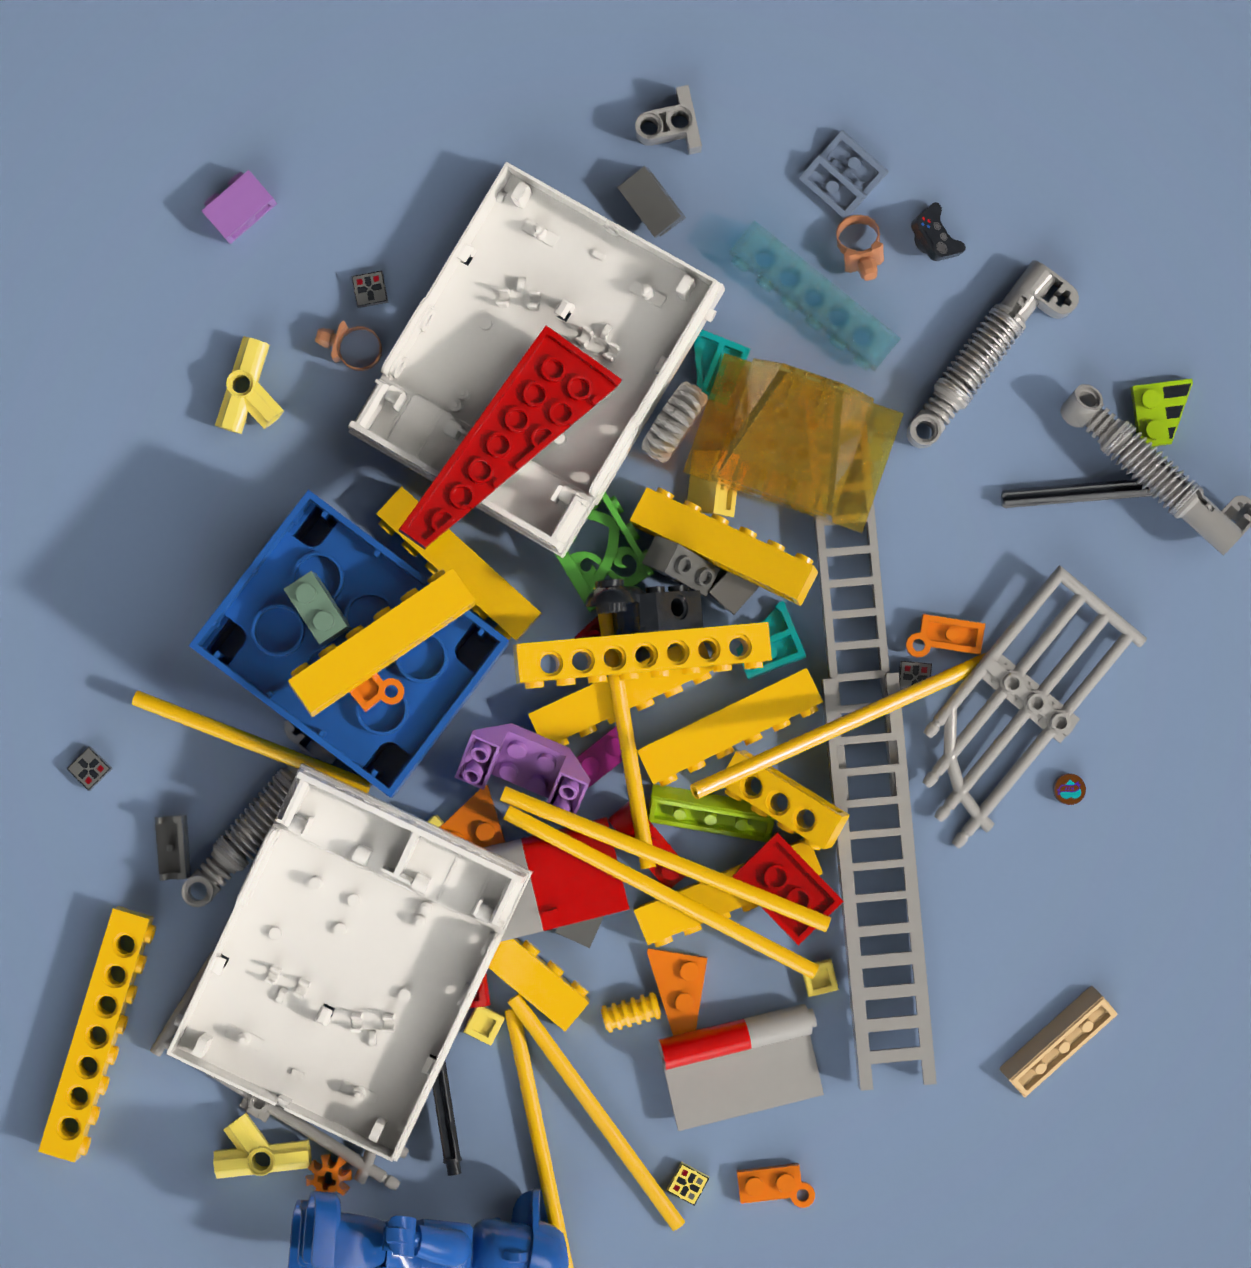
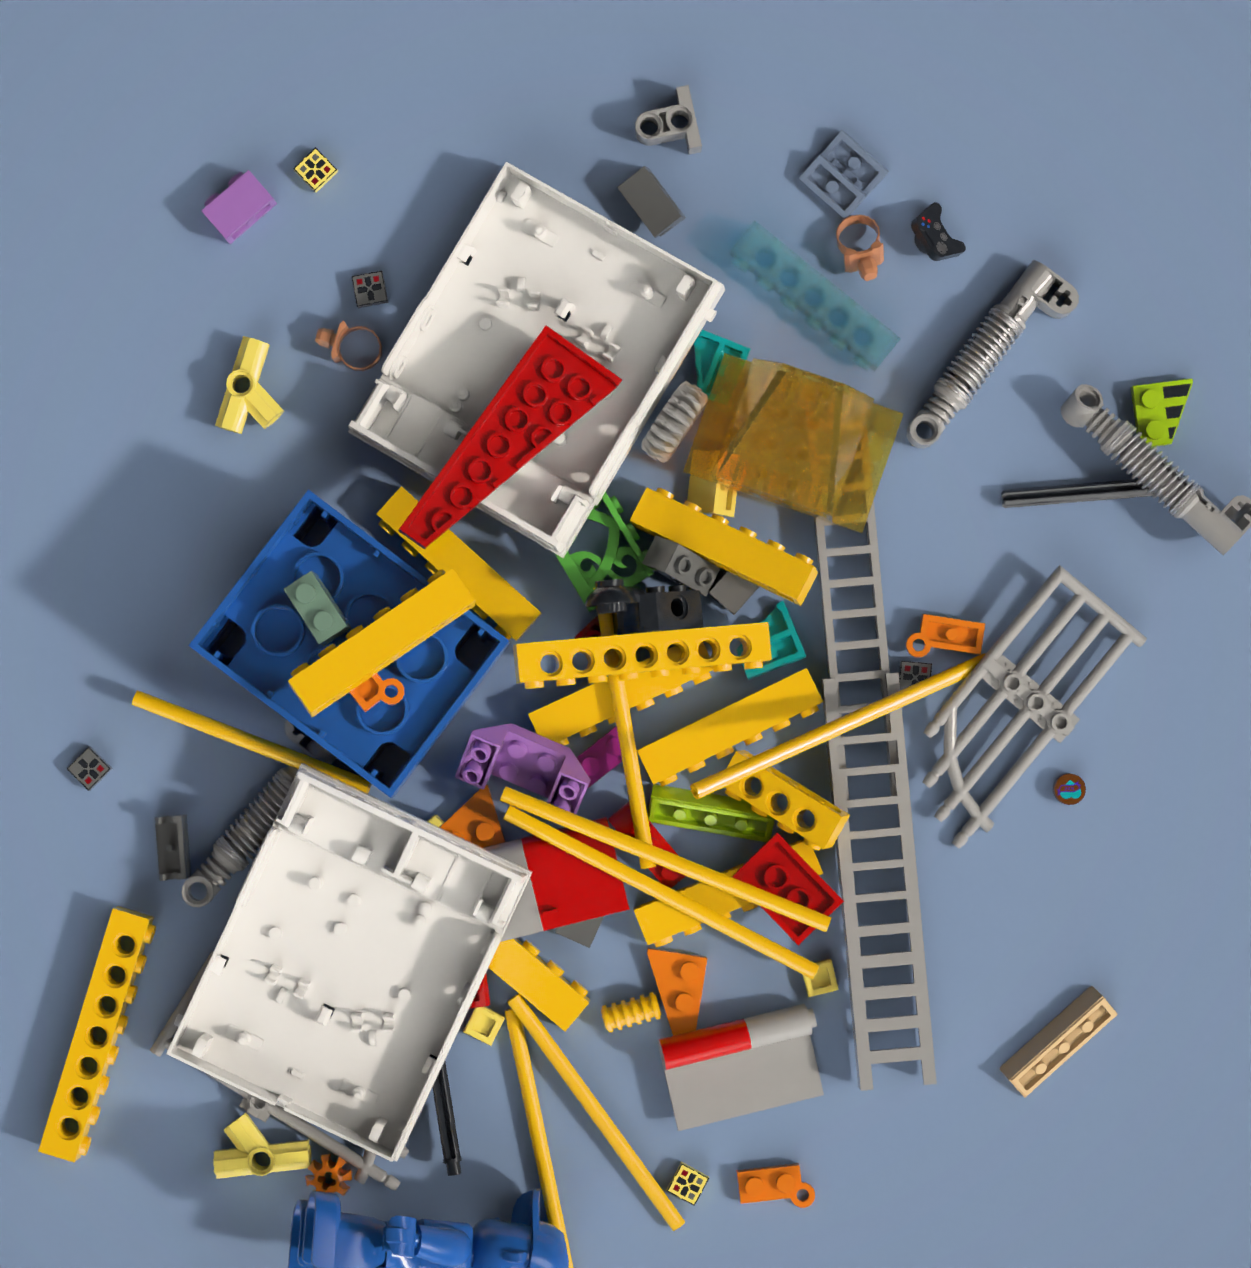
(315, 170): none -> tile

